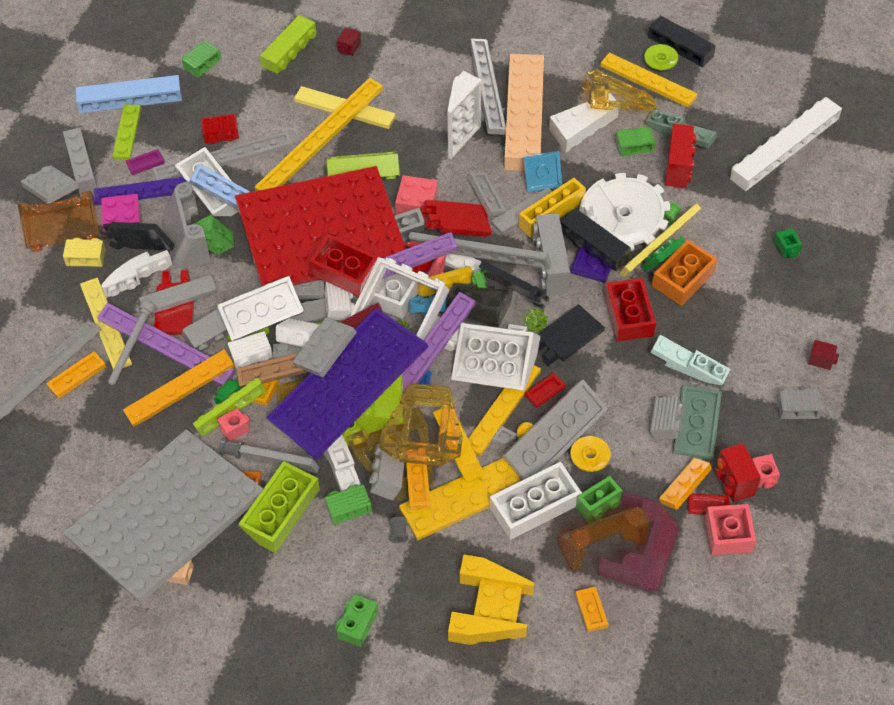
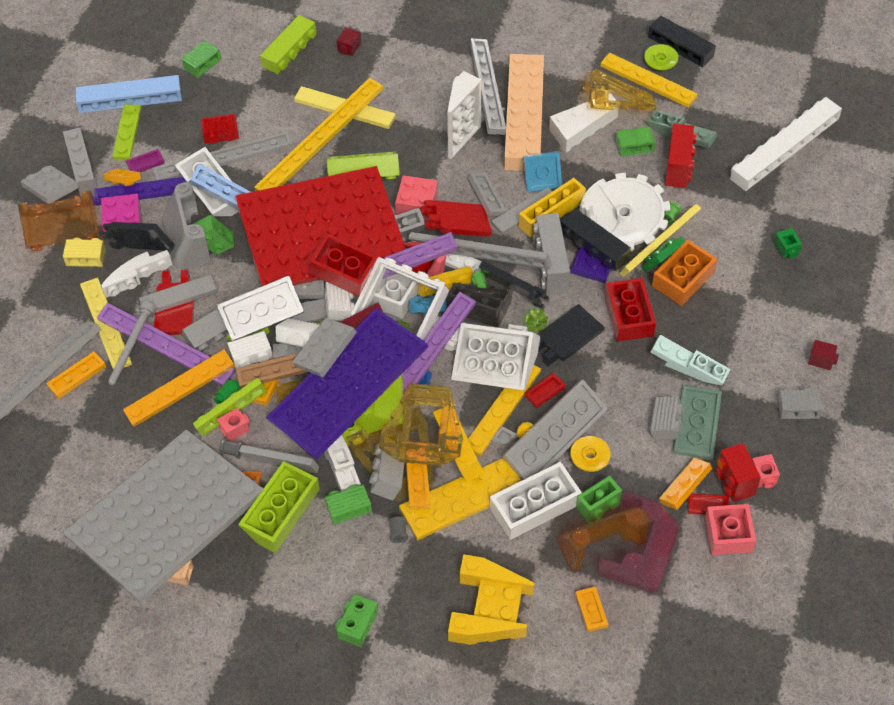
(122, 176): none -> light orange plate

